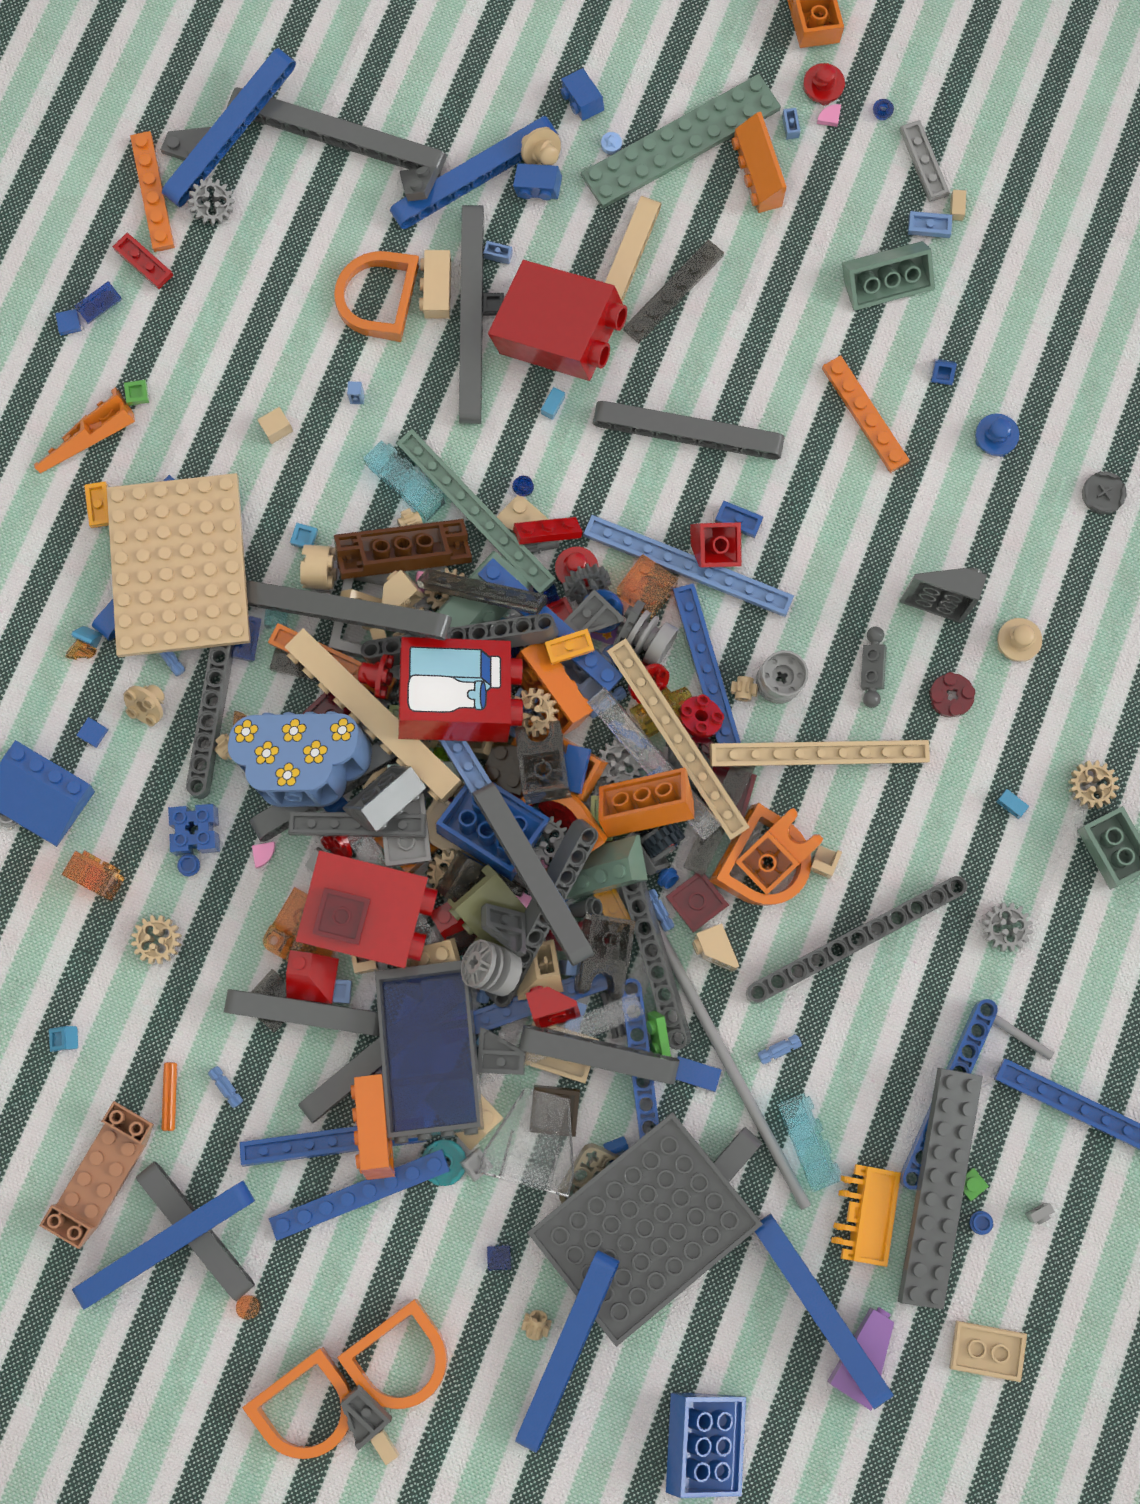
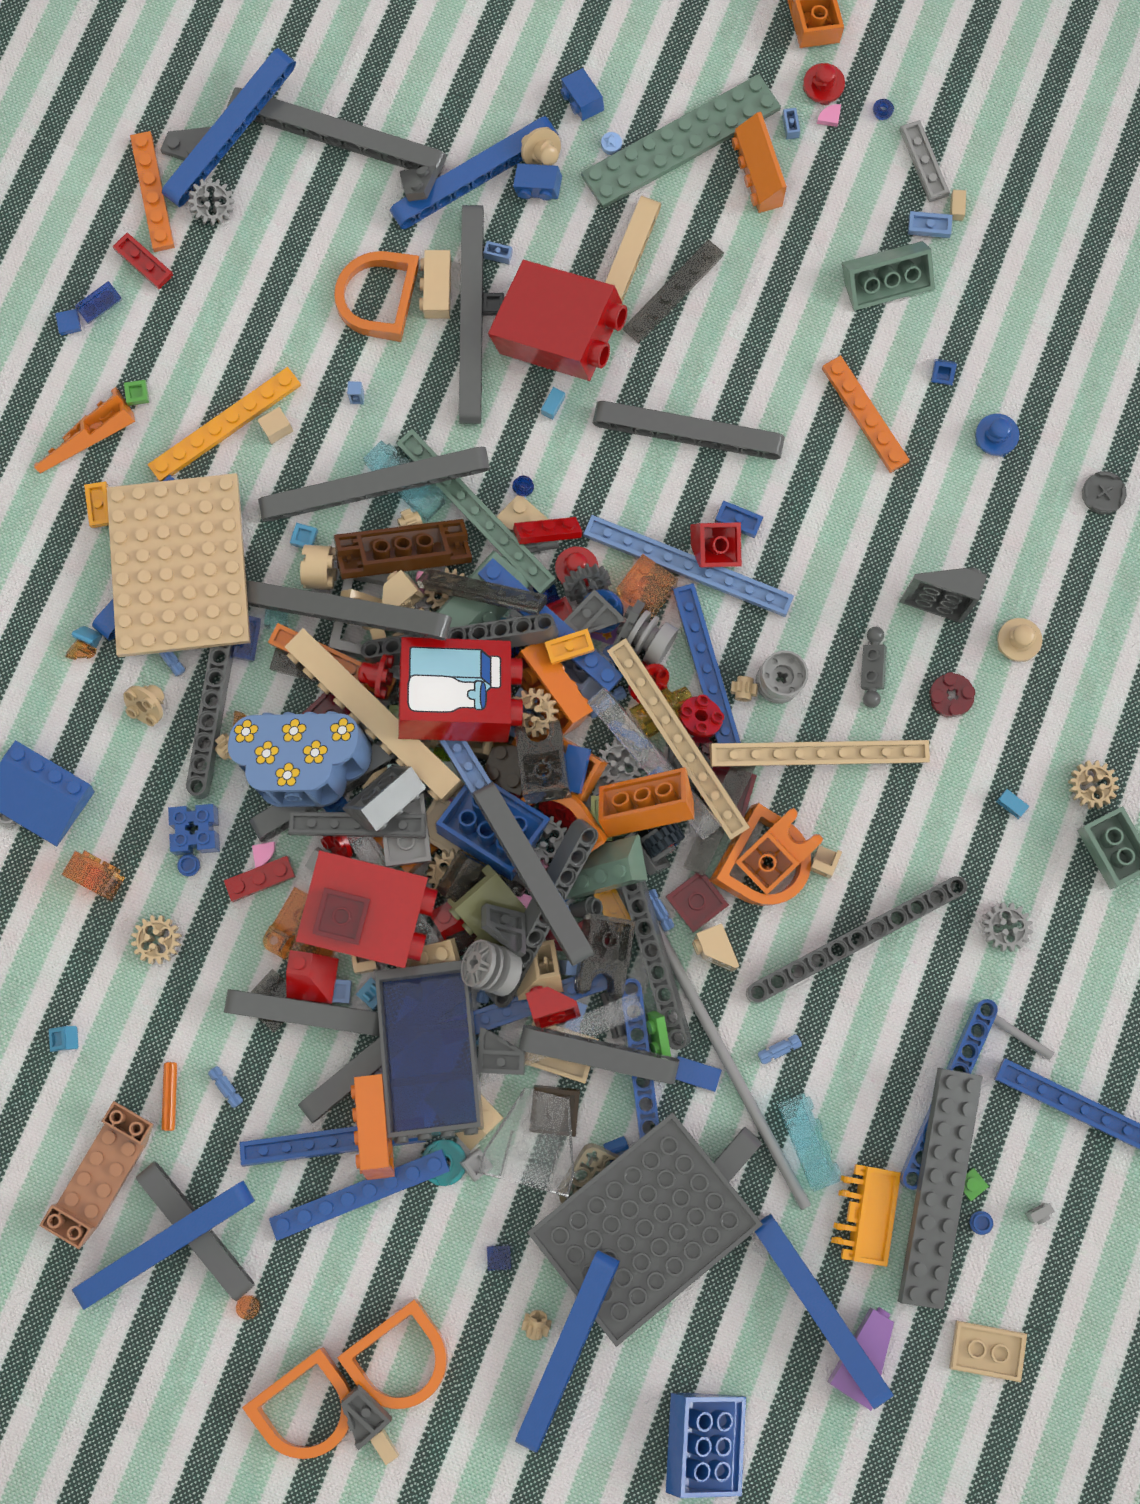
(92, 732): blue tile -> none
(224, 424): none -> light orange plate
(259, 878): none -> red plate
(368, 993): none -> dark azure tile
(374, 484): none -> dark grey beam
(668, 878): blue plate -> none

